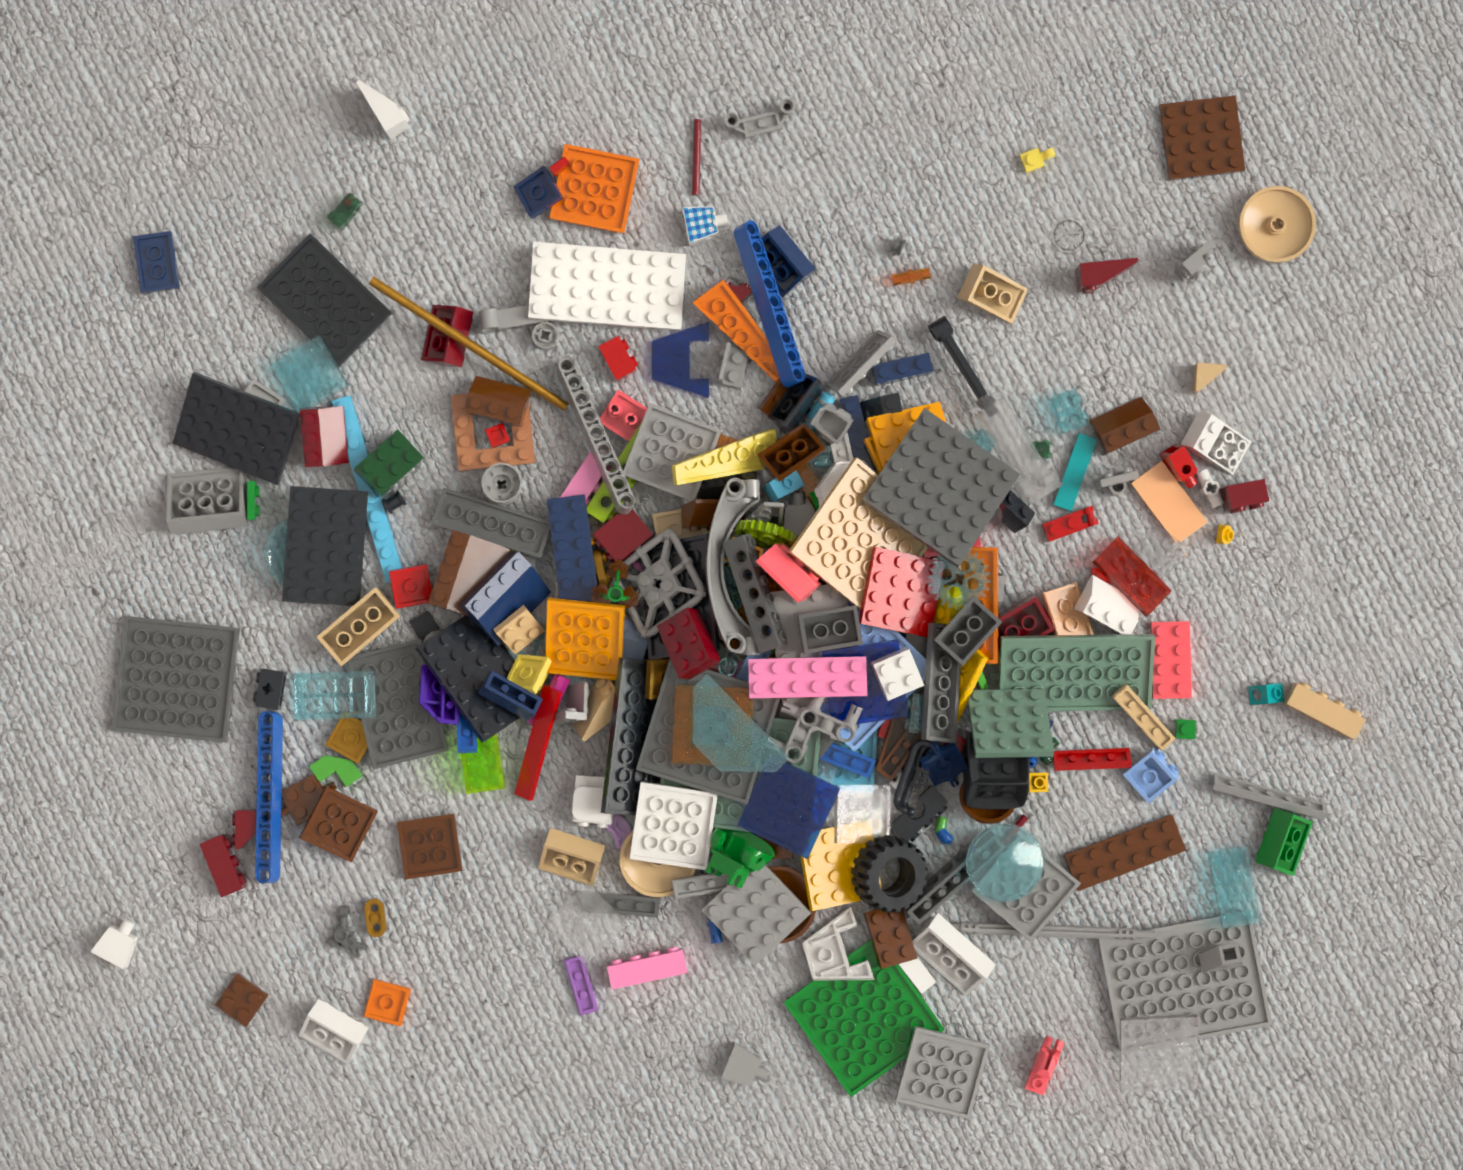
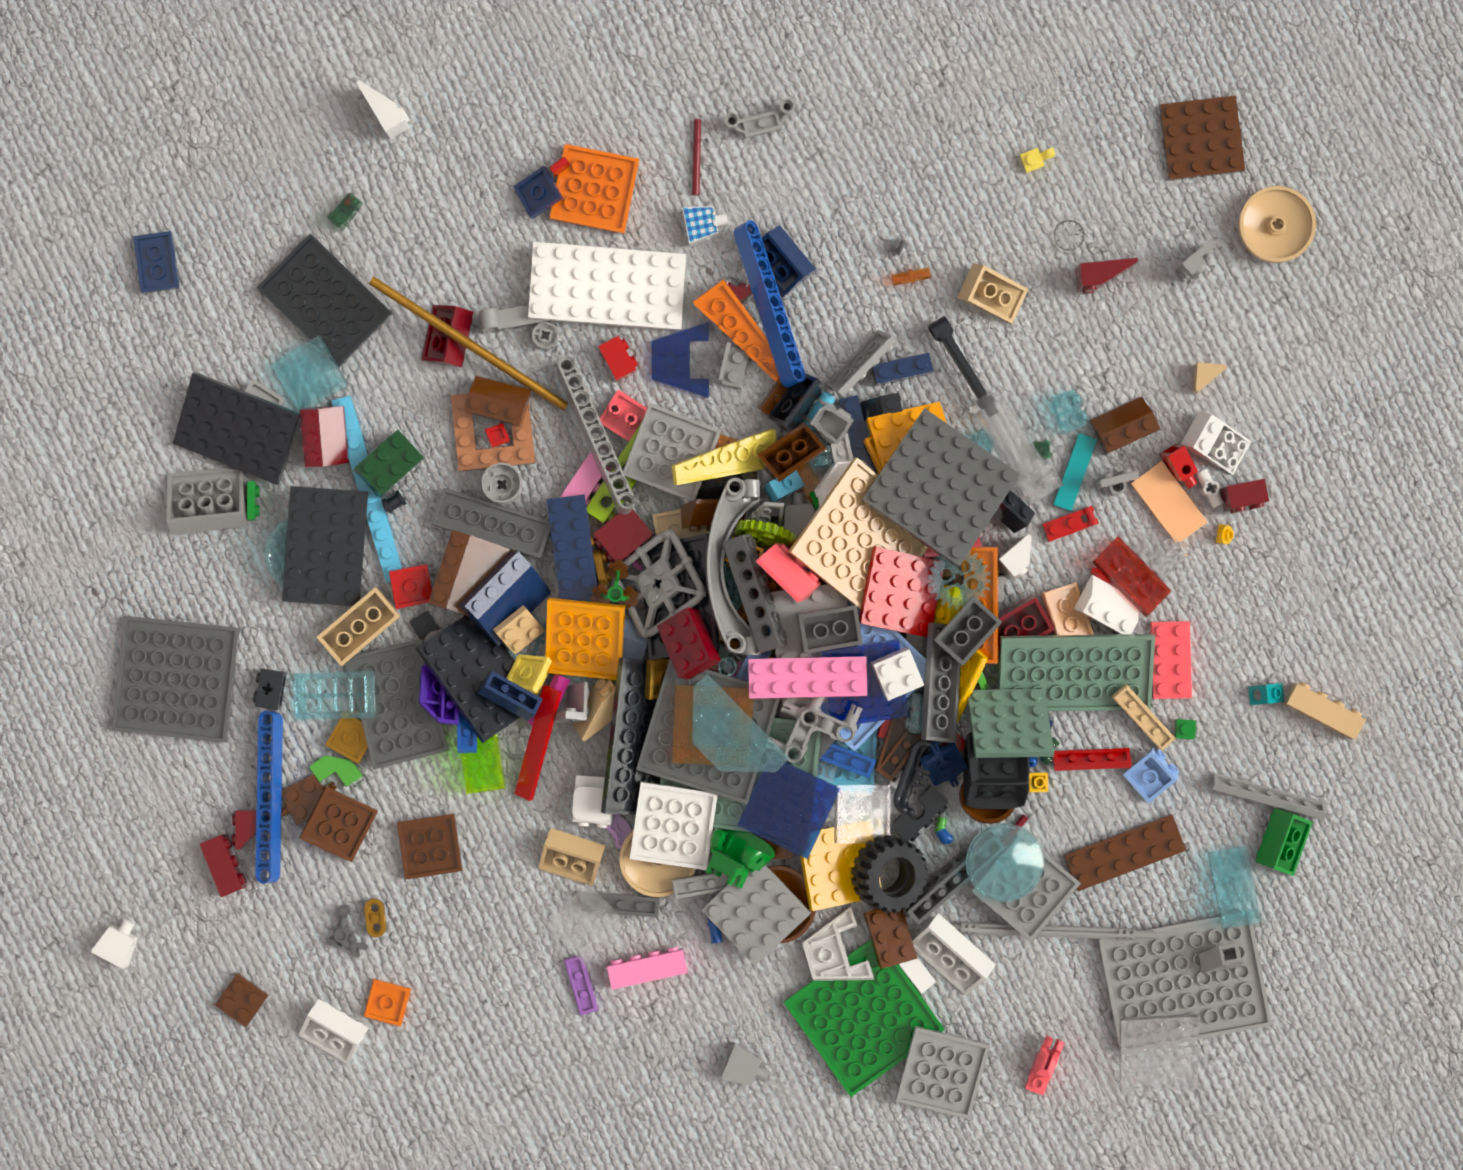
(1016, 558): none -> white slope

